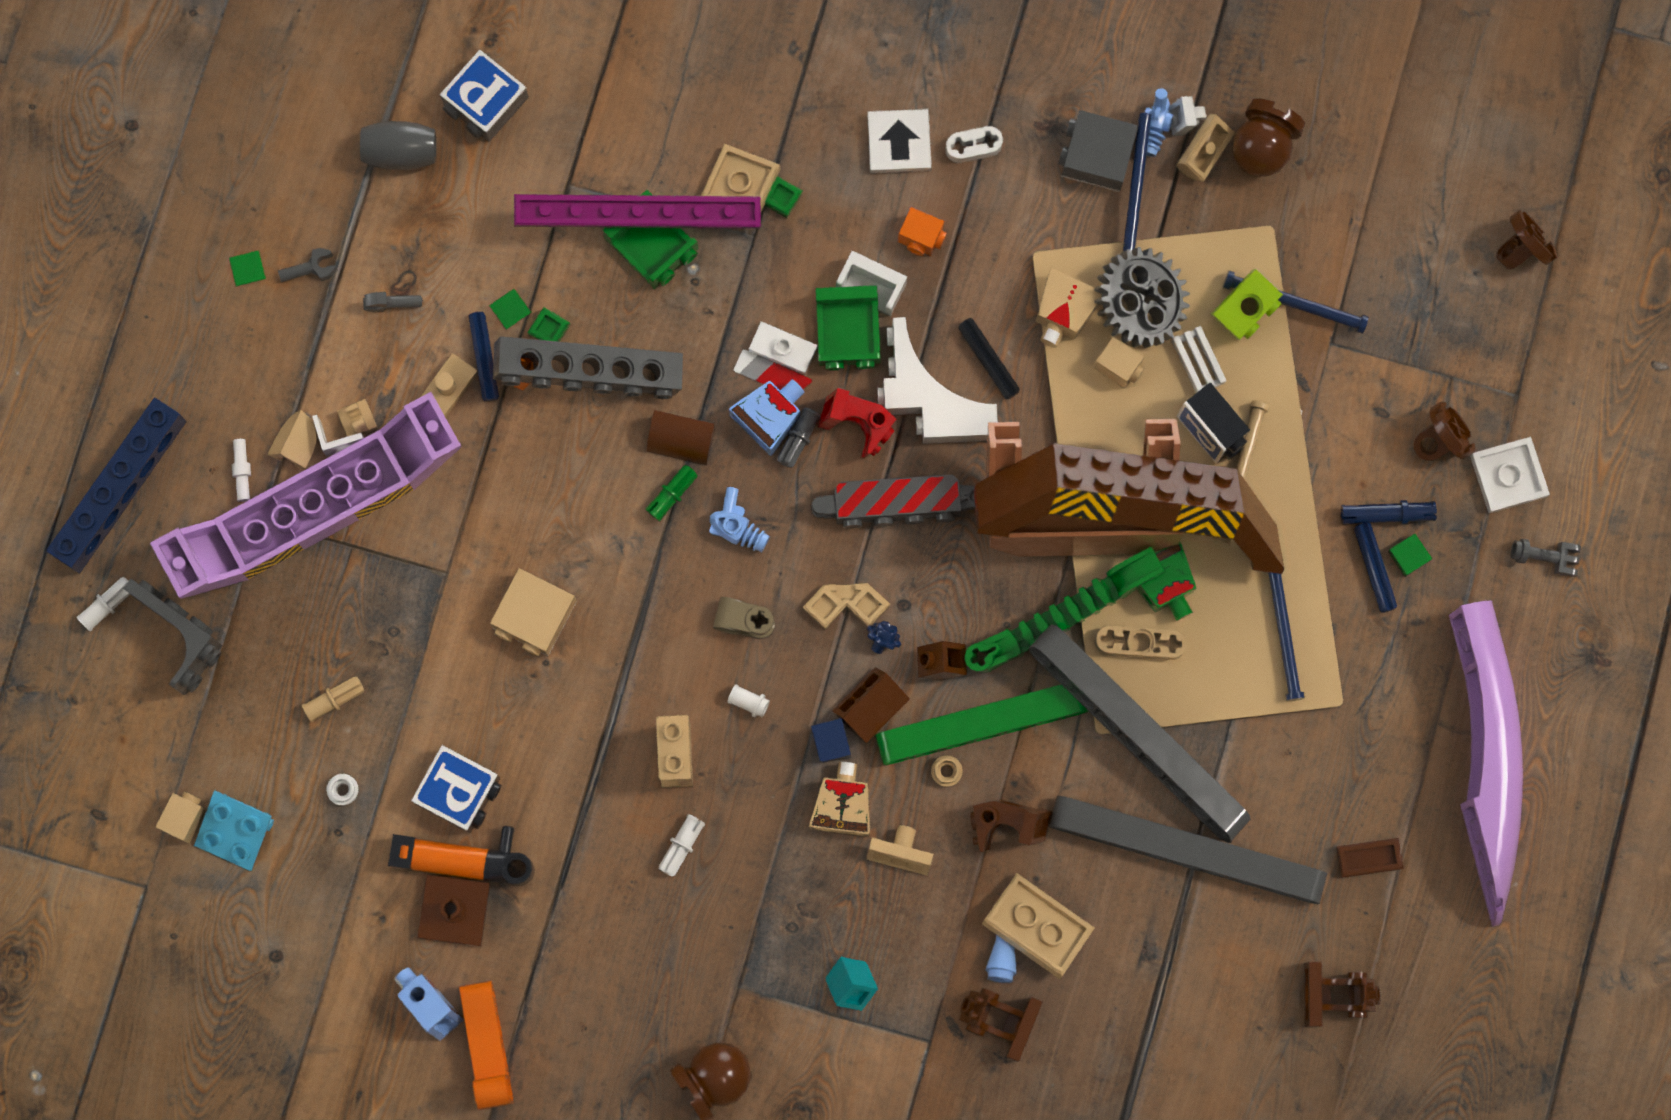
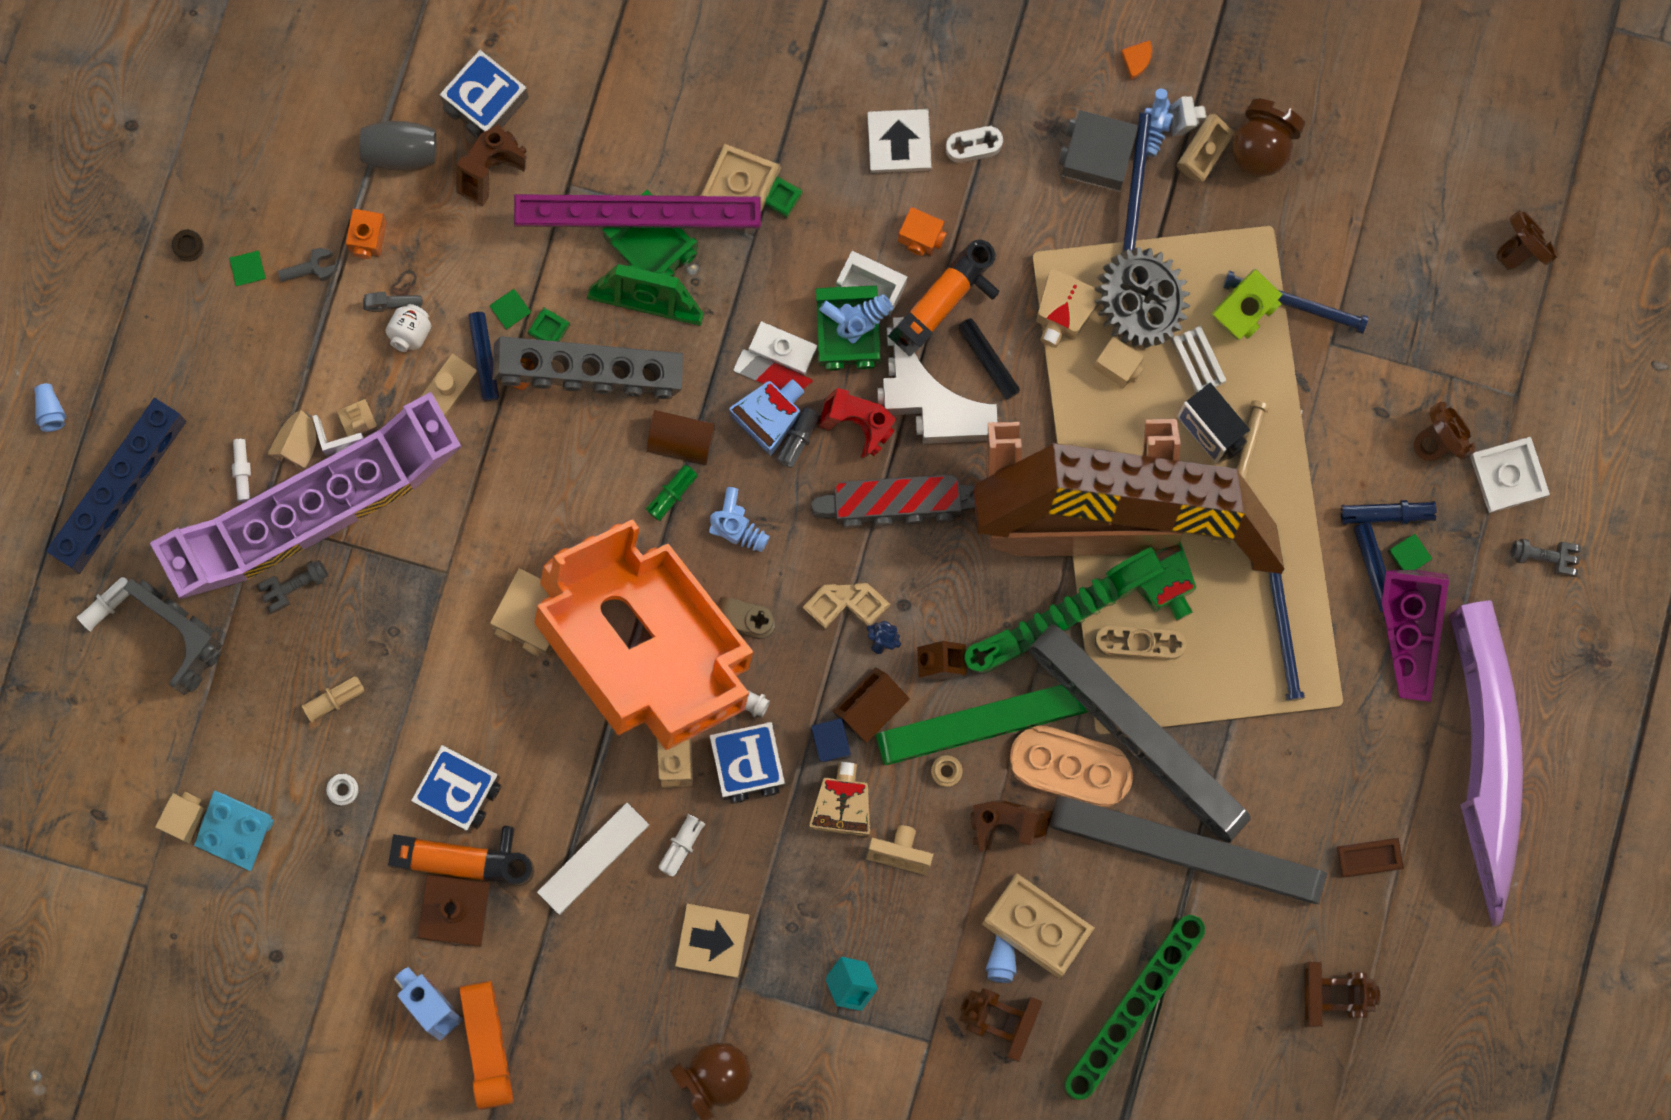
(48, 410): none -> light blue cone
(187, 245): none -> dark brown tile
(315, 572): none -> dark grey hinge
(366, 233): none -> orange brick
(408, 328): none -> white head
(473, 170): none -> reddish brown tile
(593, 858): none -> white tile
(646, 293): none -> green wing
(672, 682): none -> orange panel
(712, 940): none -> tan tile
(747, 762): none -> piece
(859, 319): none -> light blue piece
(944, 296): none -> piece
(1071, 766): none -> light nougat tile
(1137, 58): none -> orange tile
(1148, 1000): none -> green beam
(1414, 622): none -> magenta wedge

